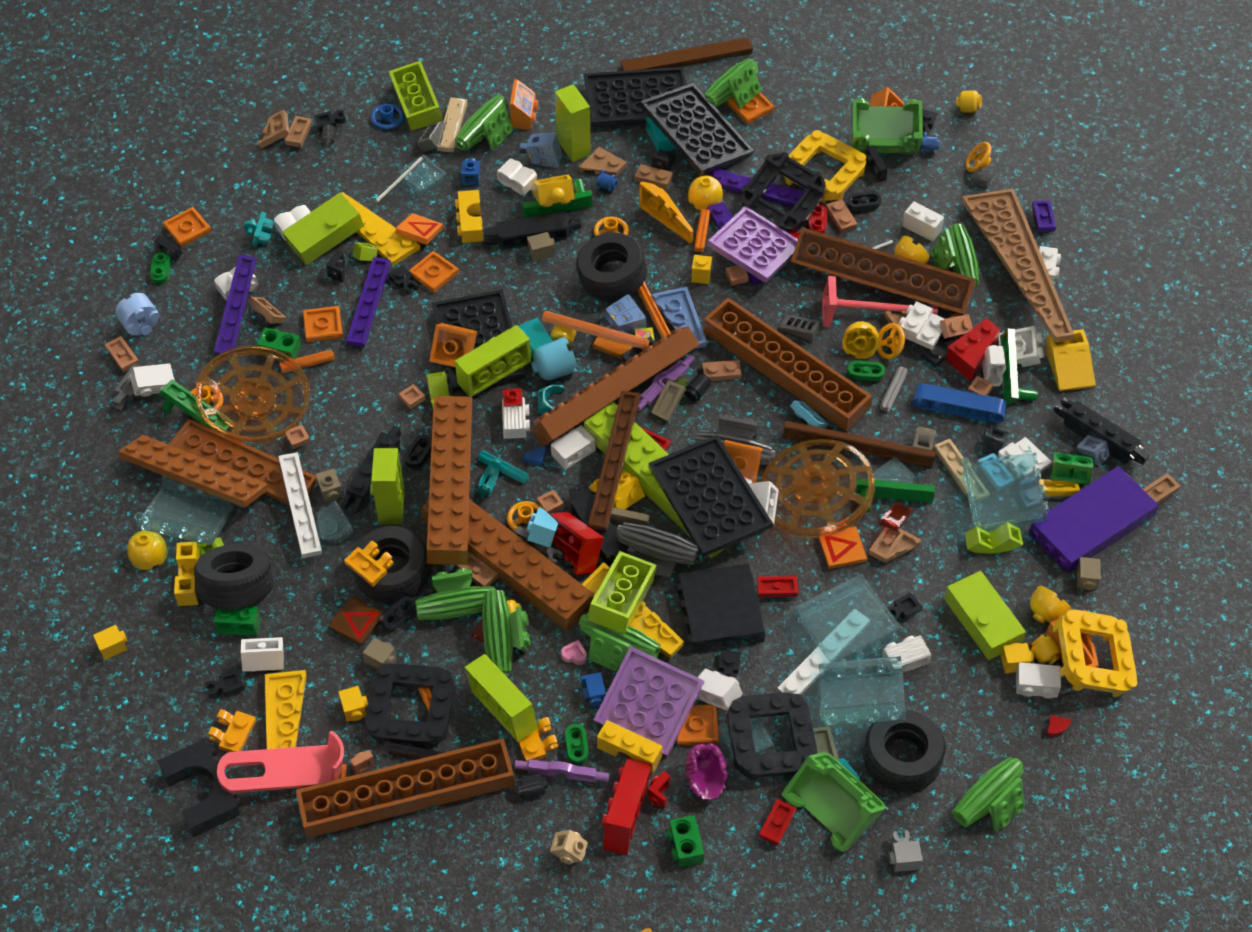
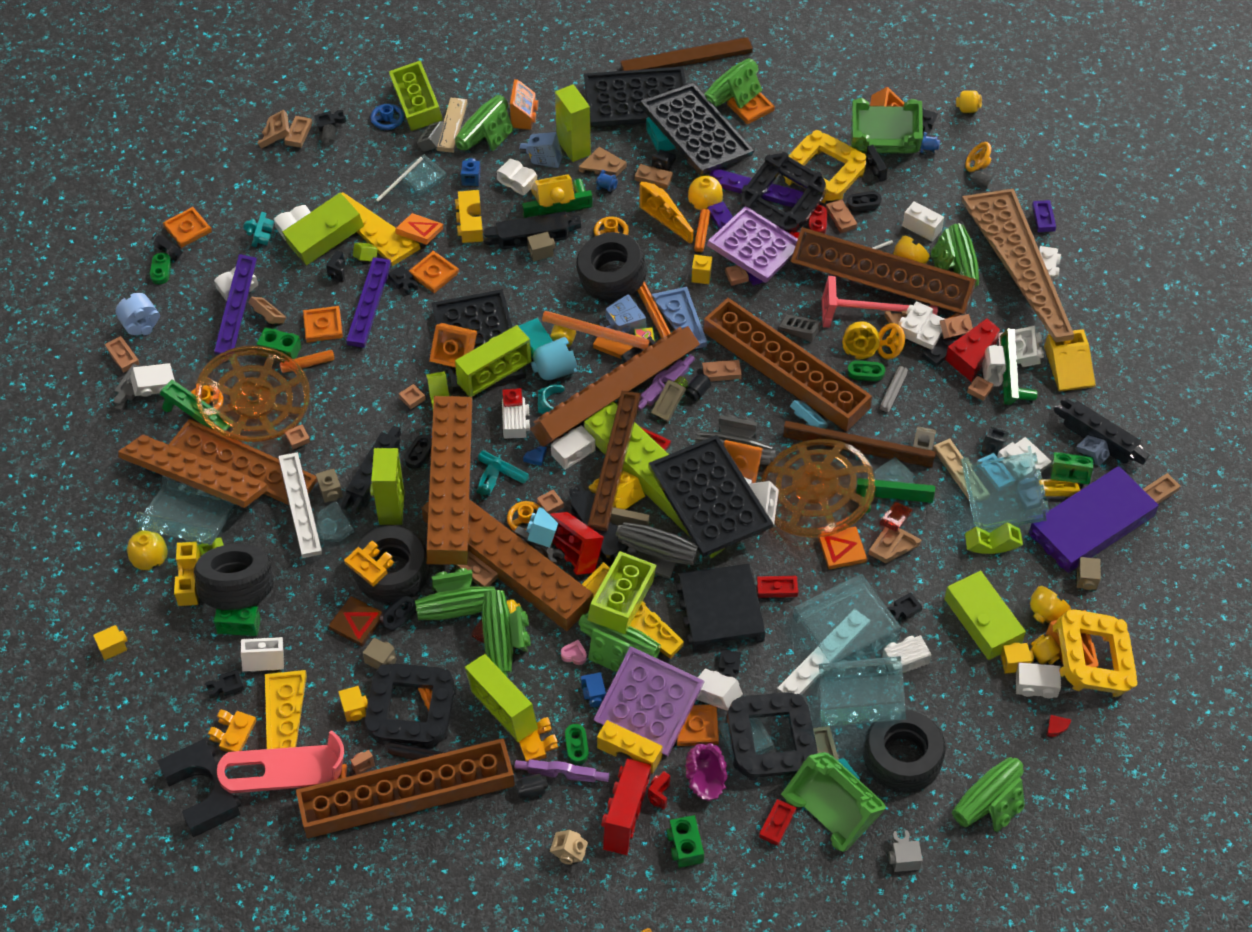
(959, 403): blue beam -> none

